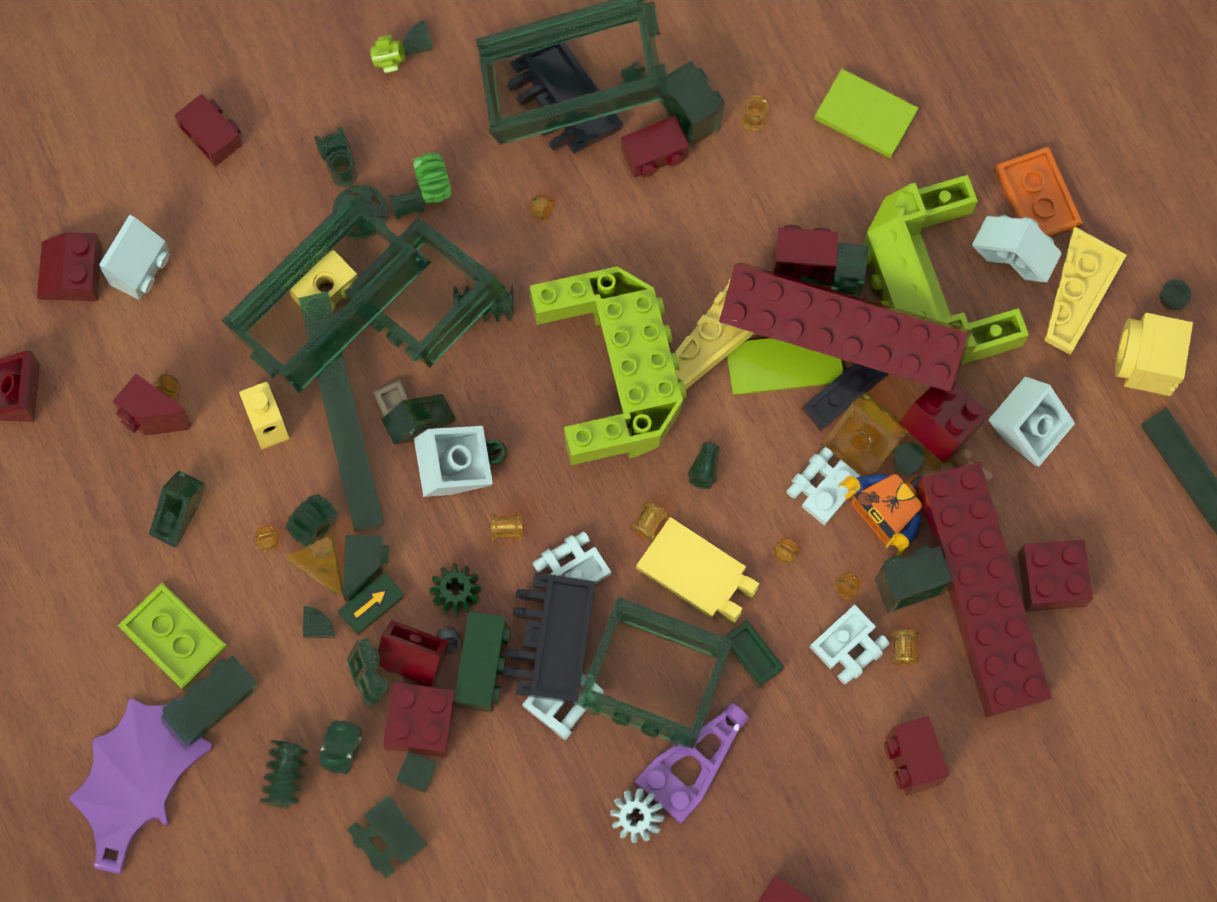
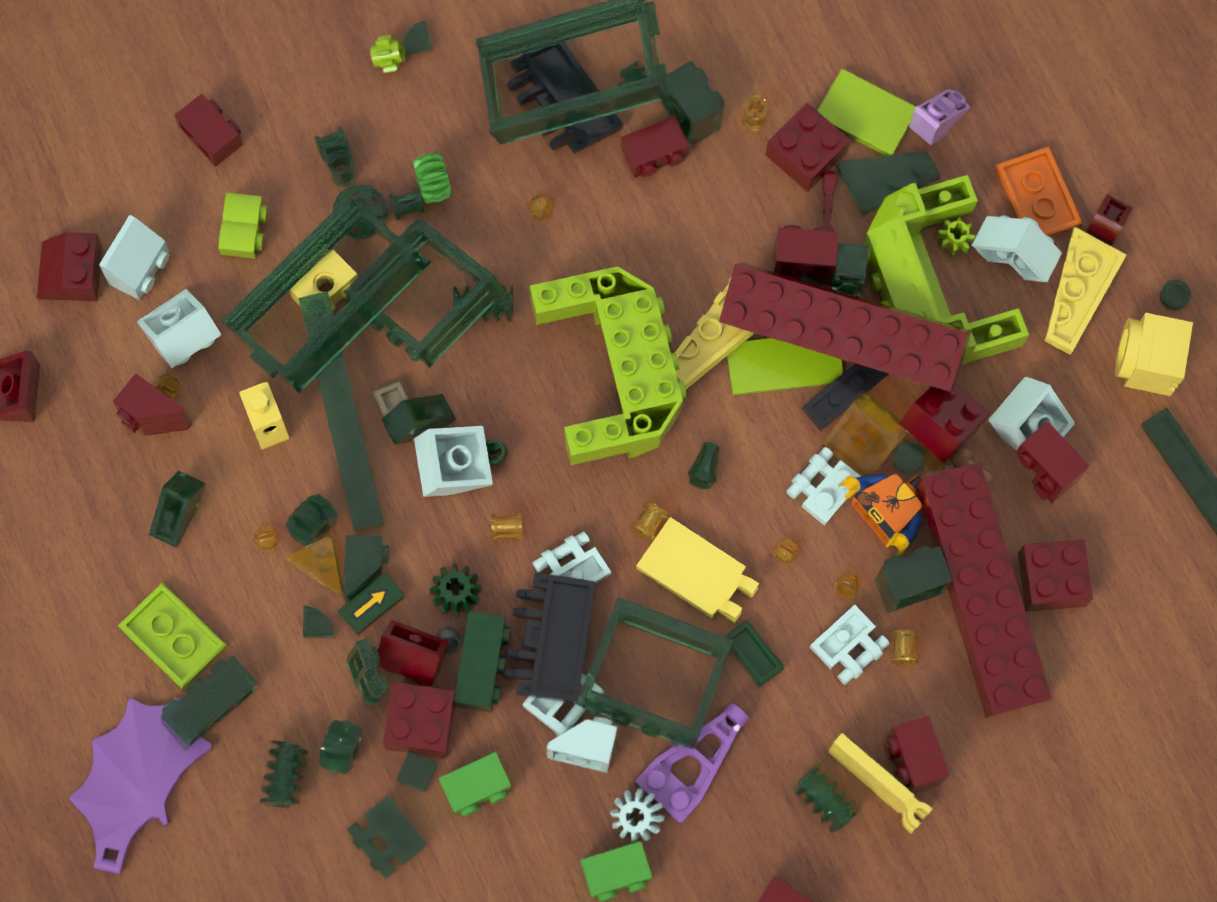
(179, 328): none -> light aqua slope
(241, 225): none -> lime brick
(475, 785): none -> bright green brick
(585, 745): none -> light aqua slope
(616, 871): none -> bright green brick
(807, 147): none -> dark red brick
(826, 799): none -> clear green piece
(829, 183): none -> dark red piece
(878, 177): none -> clear green wing
(879, 781): none -> light yellow tile
(938, 115): none -> lavender slope
(957, 227): none -> lime gear
(1053, 461): none -> dark red brick
(1109, 220): none -> dark red slope

